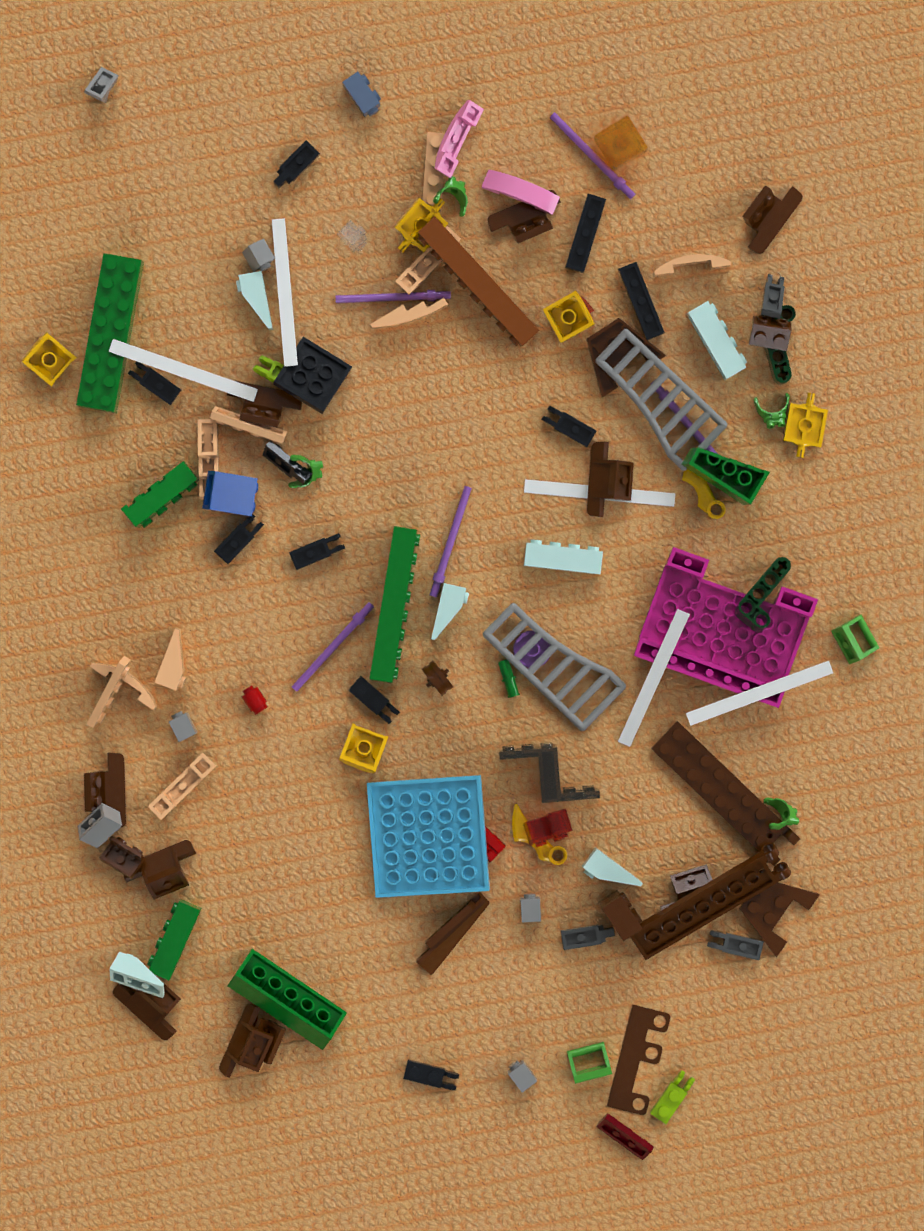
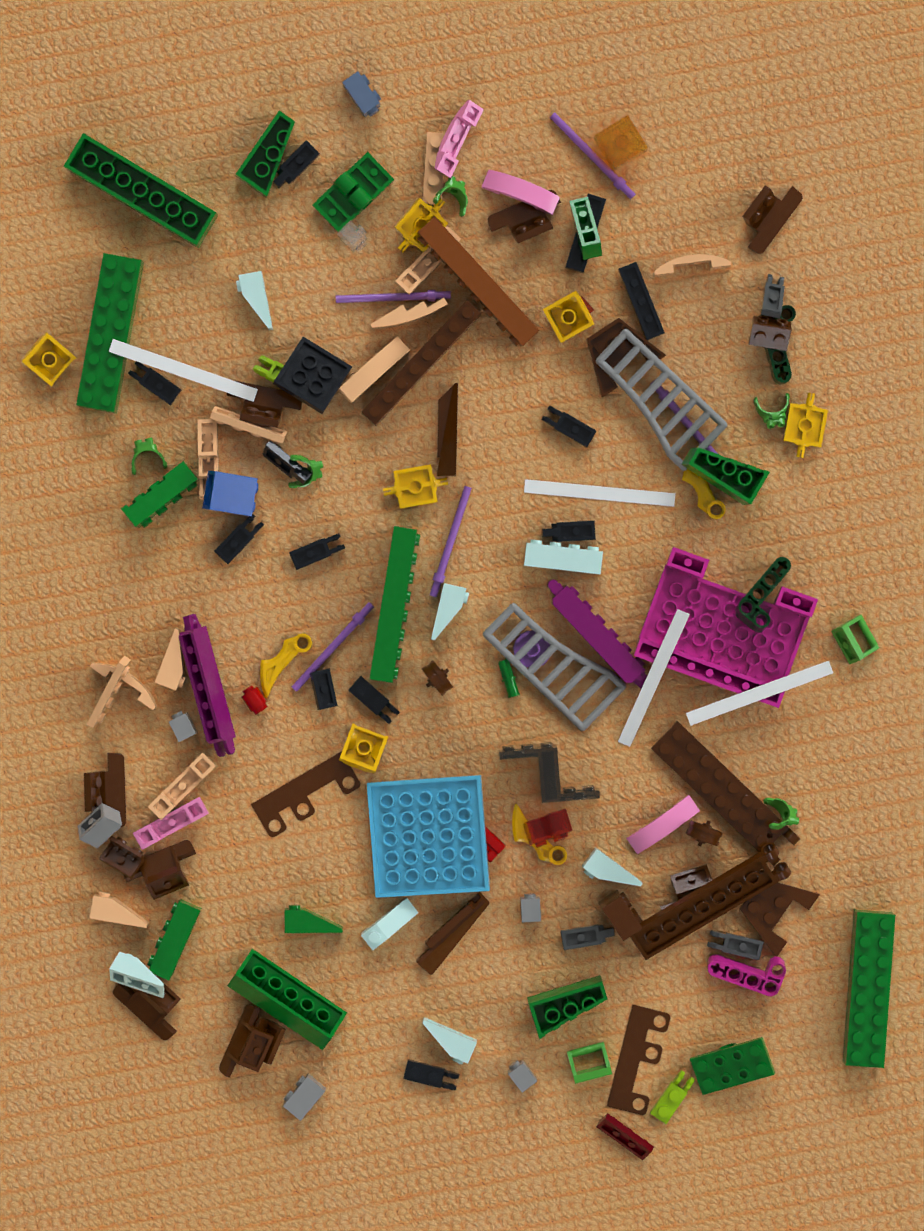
(101, 84): light grey slope -> none
(113, 910): none -> light nougat slope
(140, 190): none -> green brick
(141, 447): none -> bright green helmet
(170, 823): none -> bright pink slope
(207, 686): none -> magenta hinge
(258, 256): light grey brick -> none
(263, 160): none -> green wedge
(273, 667): none -> yellow piece
(284, 292): white sticker -> none
(298, 789): none -> reddish brown piece
(304, 1096): none -> light grey brick
(305, 921): none -> green slope
(323, 689): none -> black plate
(353, 192): none -> green plate
(374, 369): none -> light nougat slope
(389, 924): none -> light aqua slope
(415, 486): none -> yellow plate
(421, 363): none -> reddish brown brick
(447, 432): none -> reddish brown wedge
(454, 1043): none -> light aqua slope
(565, 1003): none -> green wedge
(571, 531): none -> black hinge
(586, 228): none -> green slope
(596, 634): none -> magenta hinge
(607, 479): reddish brown plate -> none
(663, 825): none -> bright pink slope
(704, 833): none -> reddish brown wheel
(716, 340): light aqua brick -> none
(732, 1065): none -> green plate
(745, 971): none -> dark pink beam
(868, 988): none -> green brick

